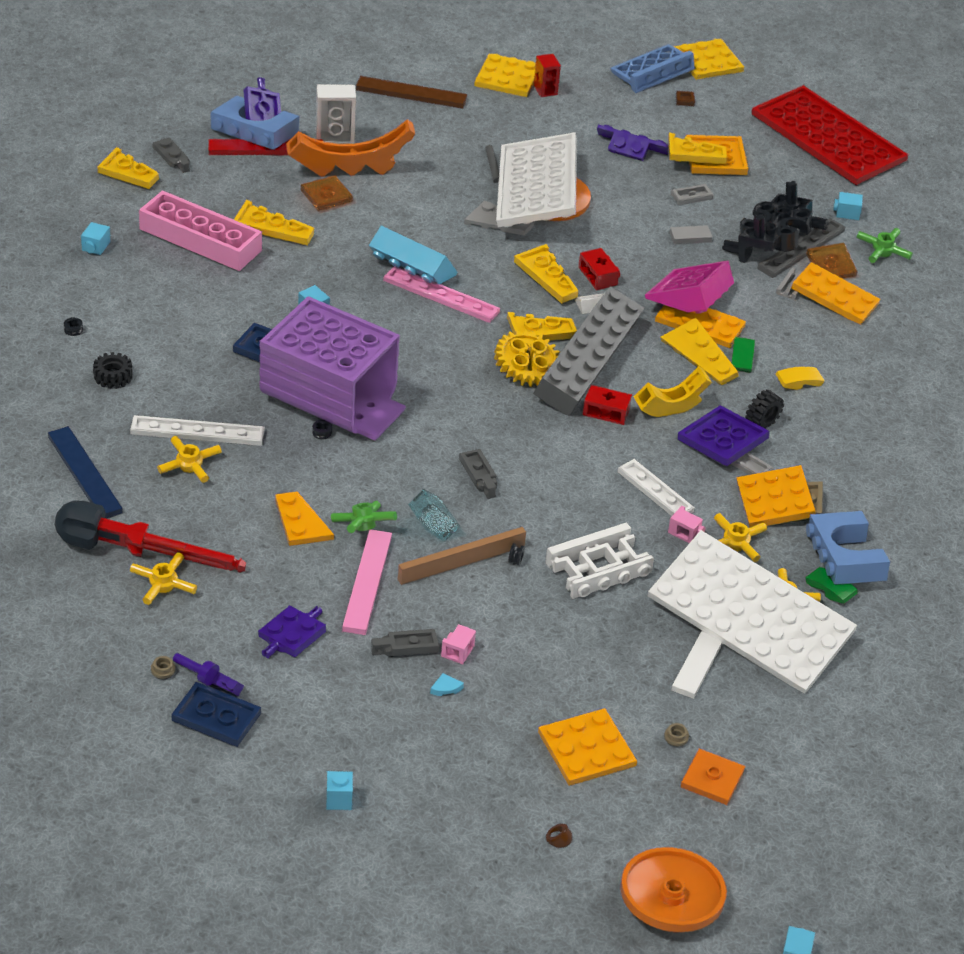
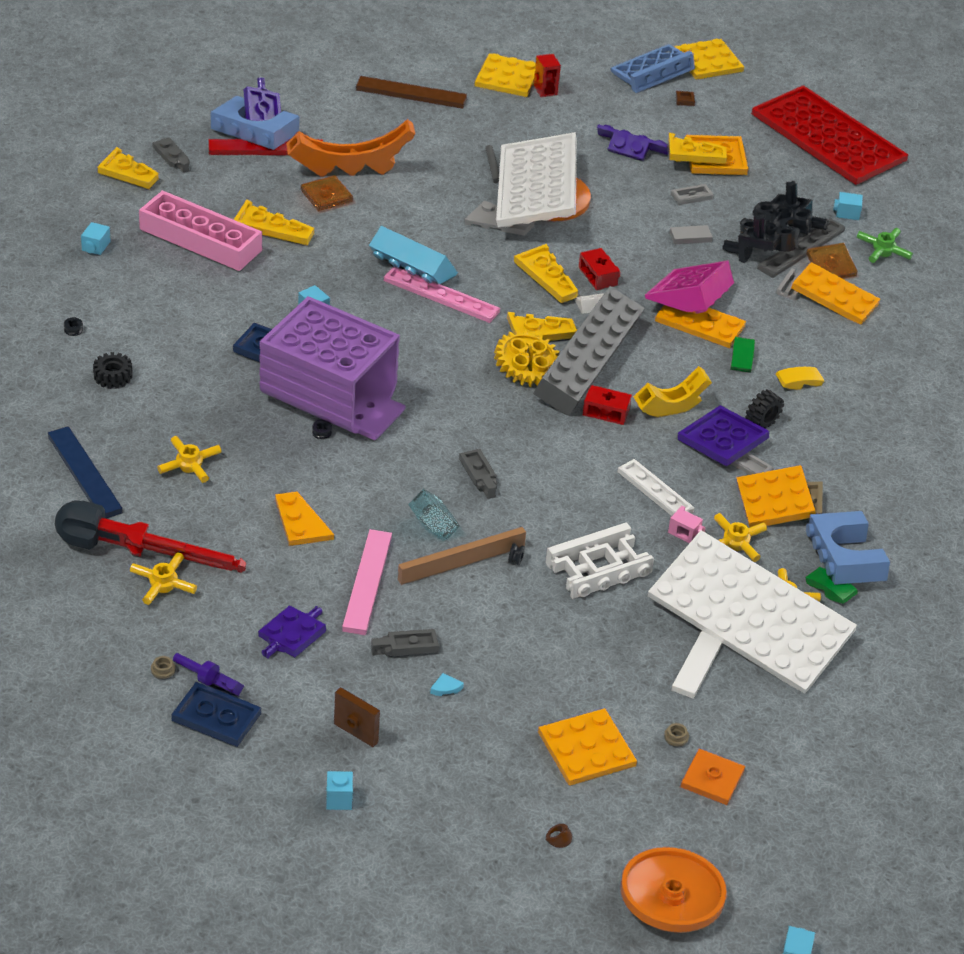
(197, 430): white tile -> none
(336, 113): white brick -> none
(356, 717): none -> reddish brown plate
(364, 516): bright green bar -> none
(458, 644): bright pink brick -> none
(701, 350): yellow wing -> none

